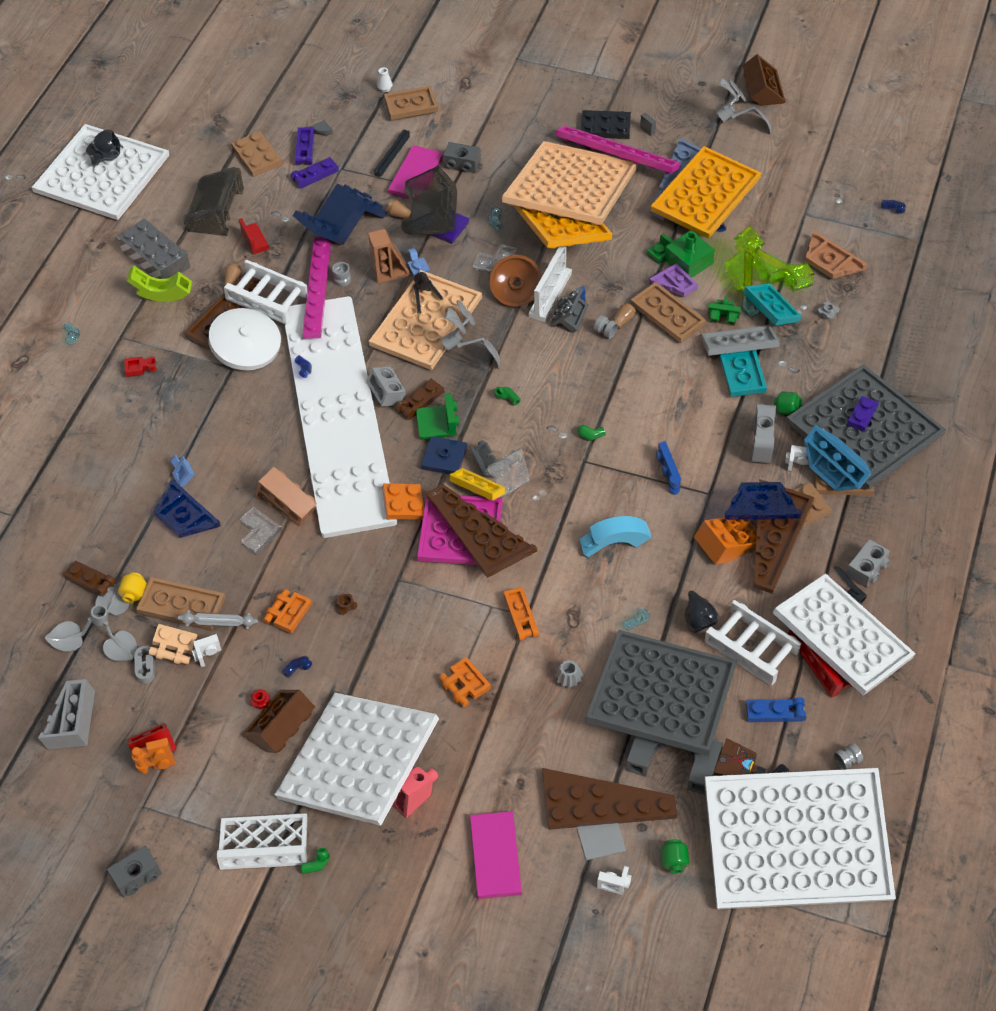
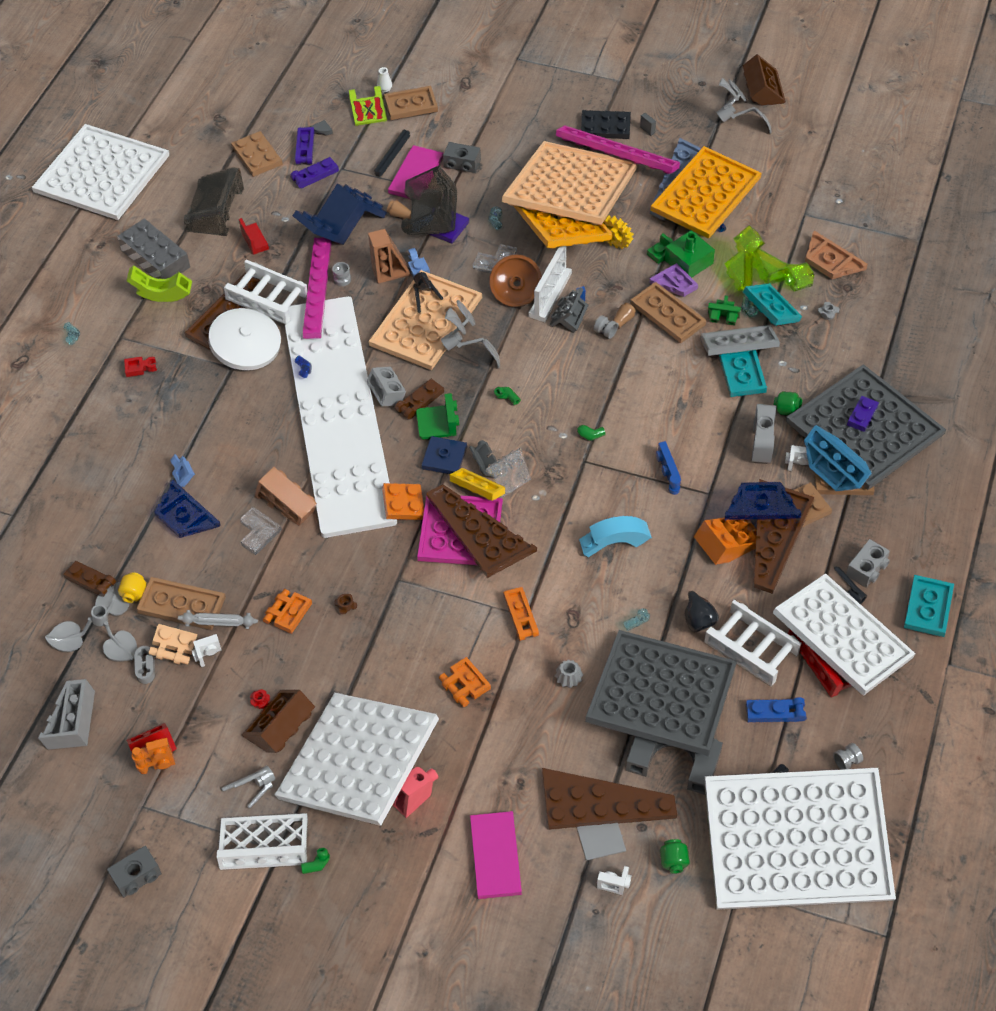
(104, 146): black piece -> none
(232, 273): medium nougat cone -> none
(262, 778): none -> light grey plant
(294, 664): clear blue arm -> none
(368, 109): none -> flag
(620, 232): none -> yellow gear
(737, 760): reddish brown torso -> none
(900, 206): clear blue arm -> none
(929, 605): none -> teal plate

